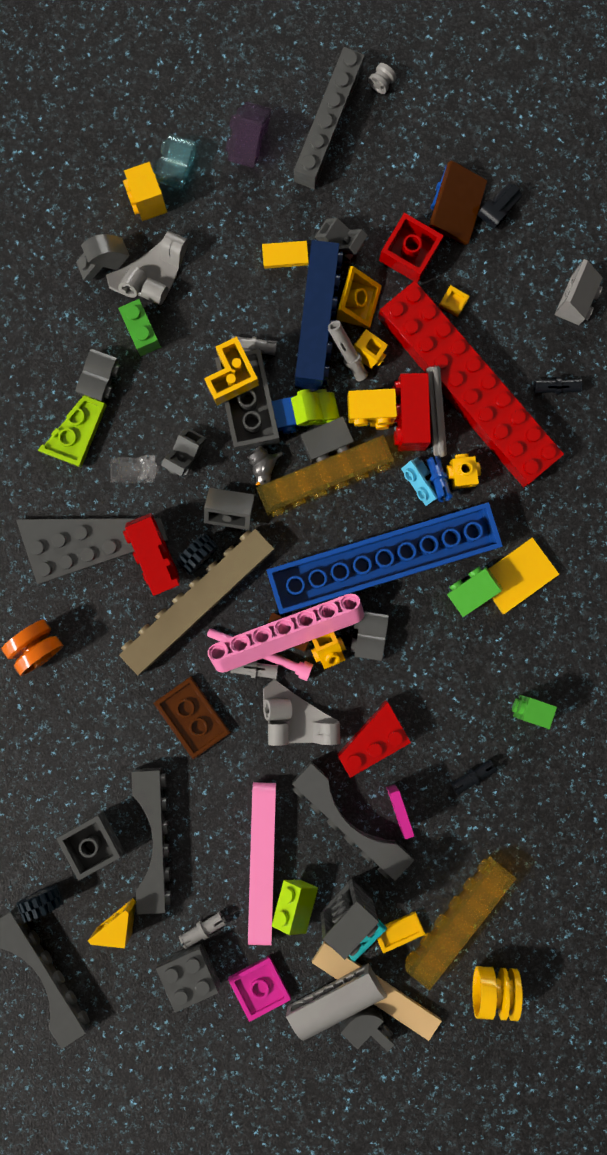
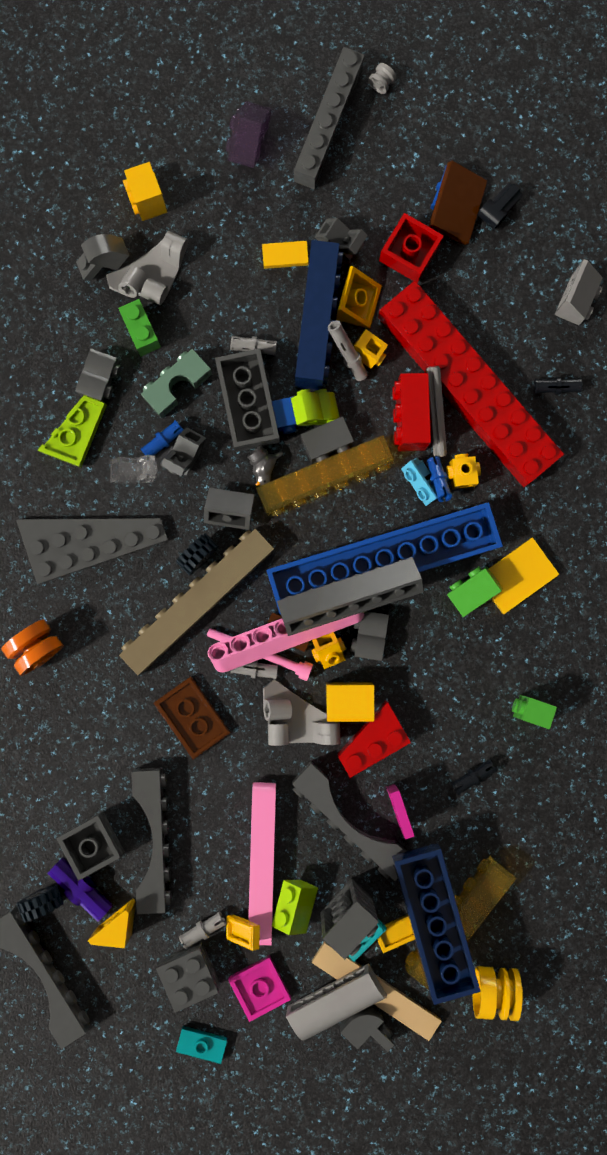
(80, 892): none -> dark purple piece
(152, 554): red wedge -> none
(162, 439): none -> blue pin
(175, 162): clear light blue brick -> none
(188, 368): none -> sand green arch
(201, 1044): none -> teal plate
(235, 377): yellow brick -> none
(243, 932): none -> yellow tile
(350, 596): none -> dark grey brick
(350, 701): none -> yellow slope
(373, 407): yellow brick -> none
(436, 924): none -> dark blue brick
(454, 301): yellow tile -> none

